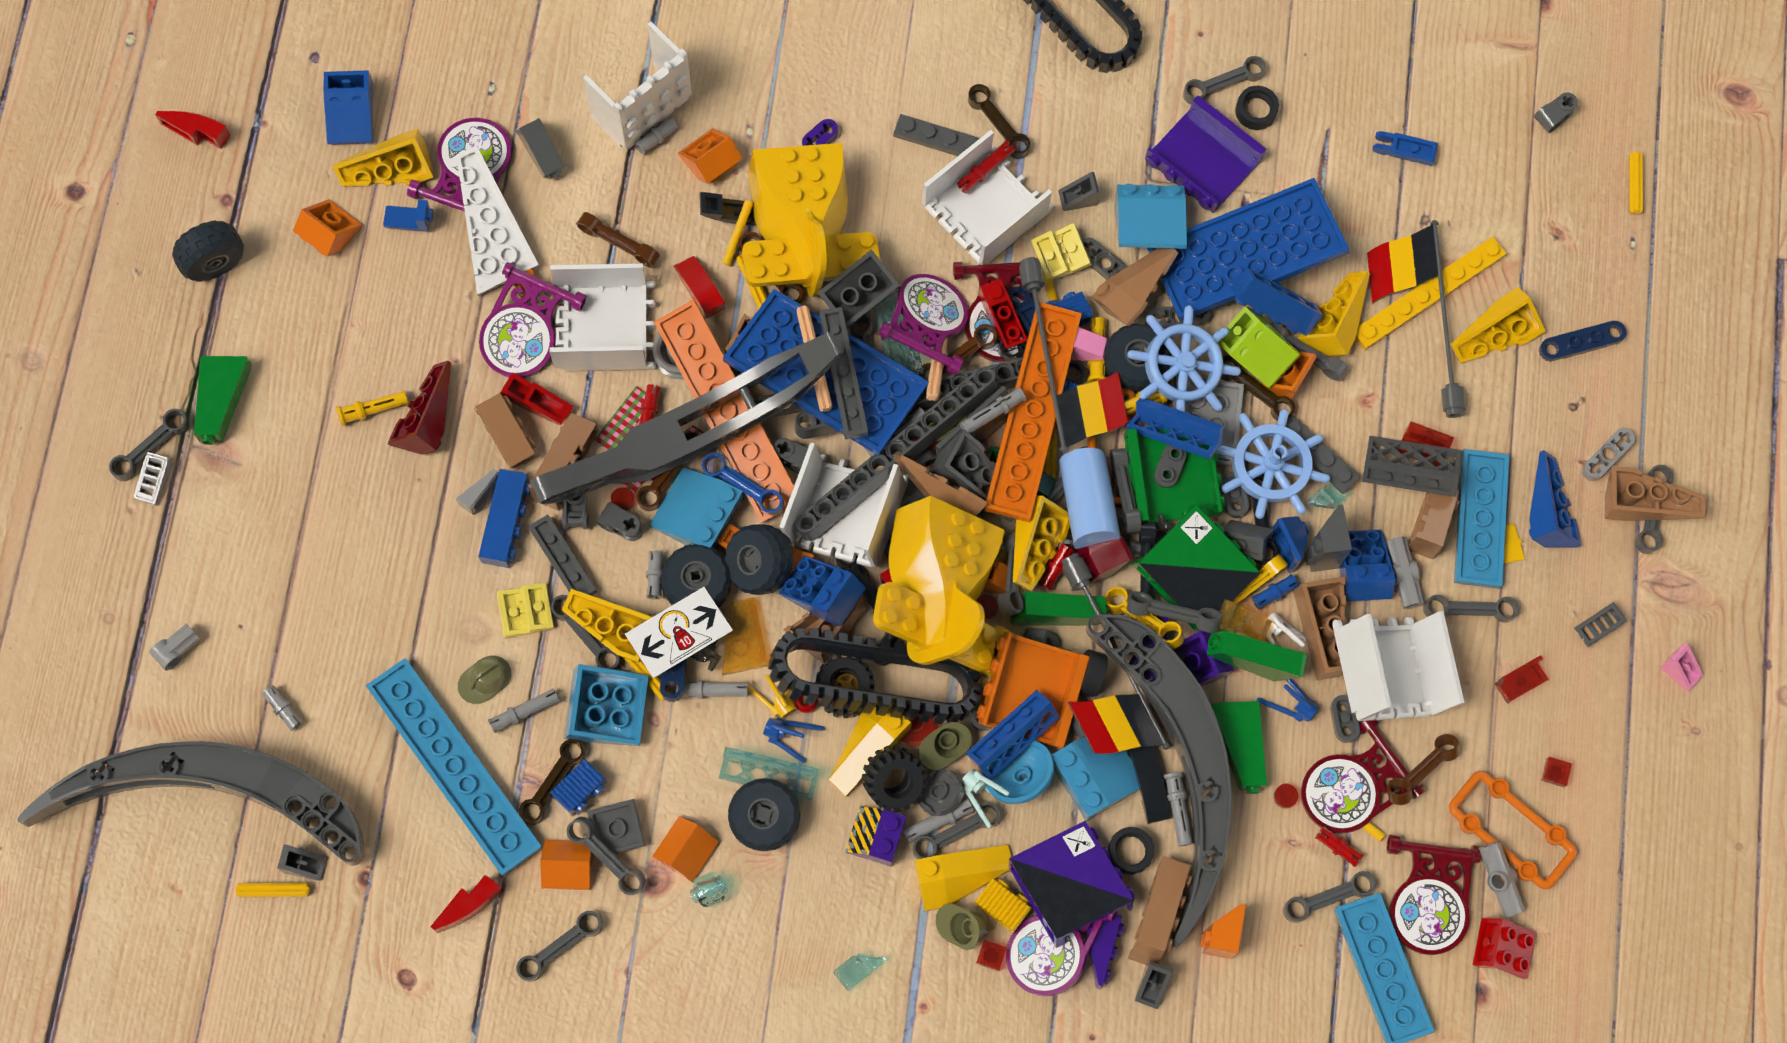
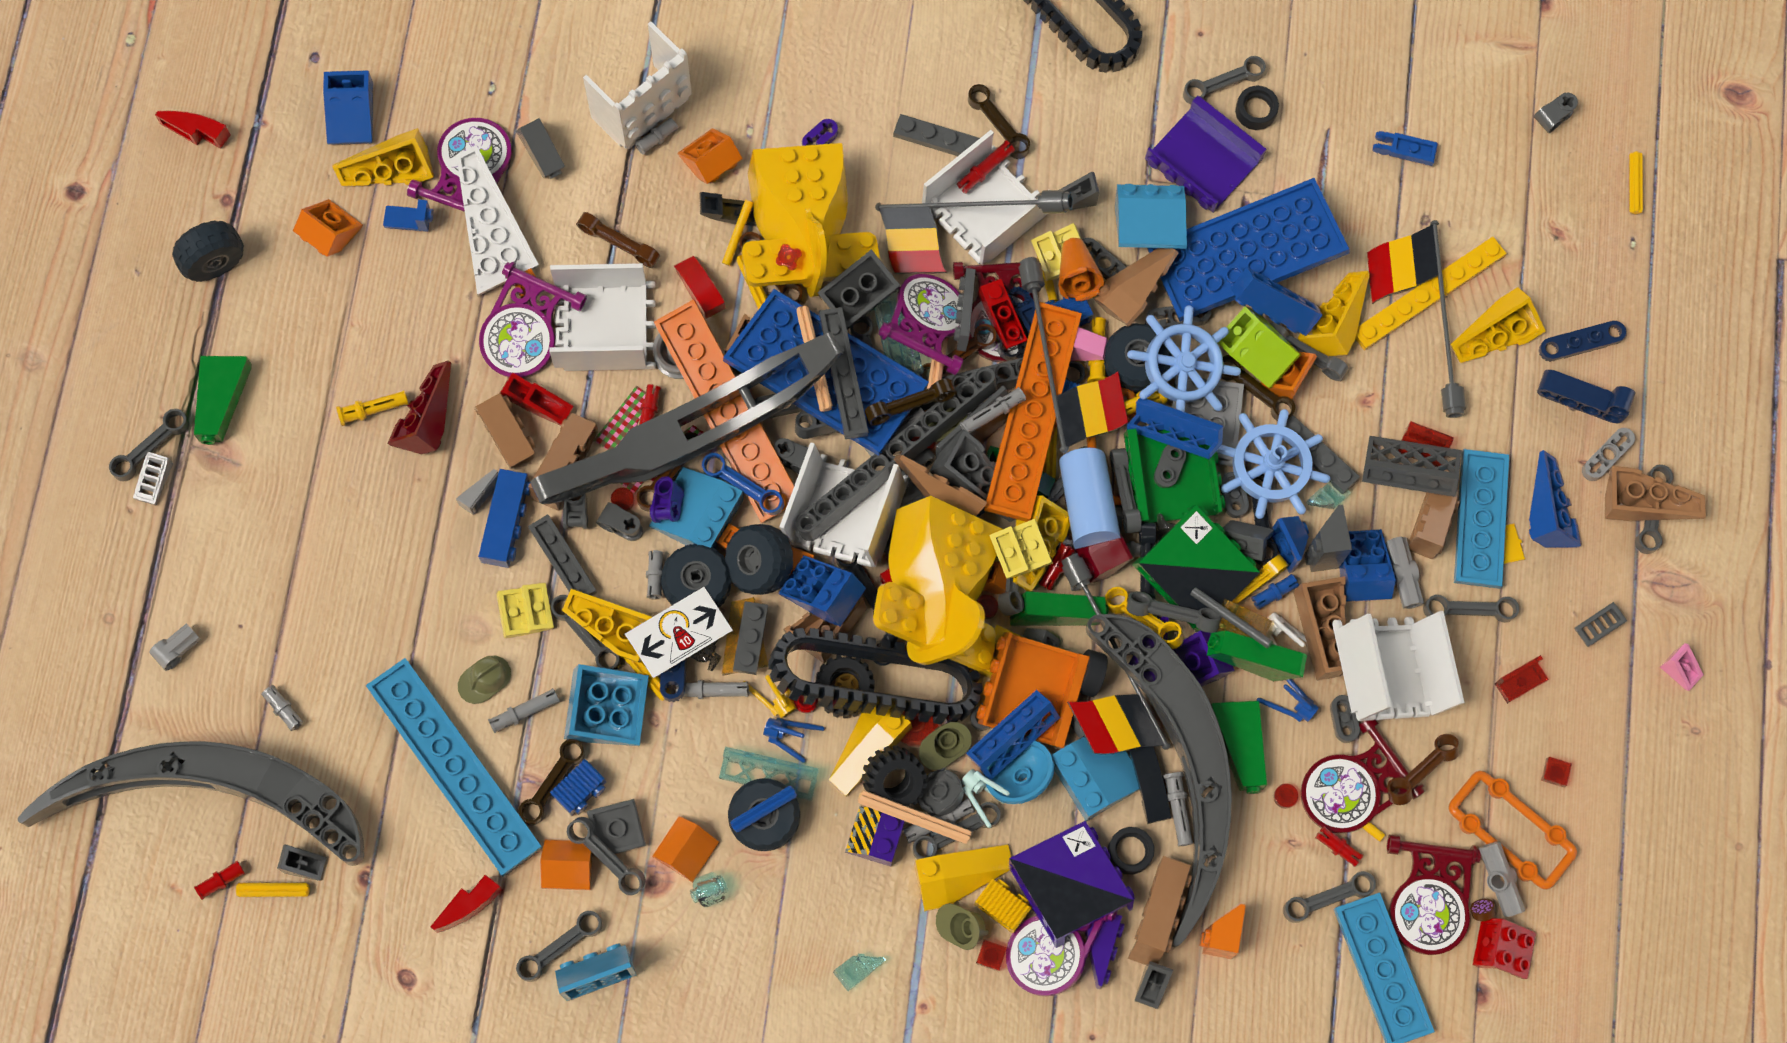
(219, 880): none -> red pin
(594, 972): none -> dark azure slope
(666, 501): none -> dark purple piece
(750, 638): none -> dark grey plate
(763, 809): none -> blue axle
(782, 257): none -> clear red plate
(914, 234): none -> flag
(914, 816): none -> light nougat axle
(939, 392): none -> dark brown piece
(963, 316): none -> dark grey plate
(1021, 549): none -> light yellow slope
(1078, 272): none -> orange cone
(1231, 617): none -> dark grey bar
(1483, 909): none -> reddish brown tile
(1587, 397): none -> dark blue beam

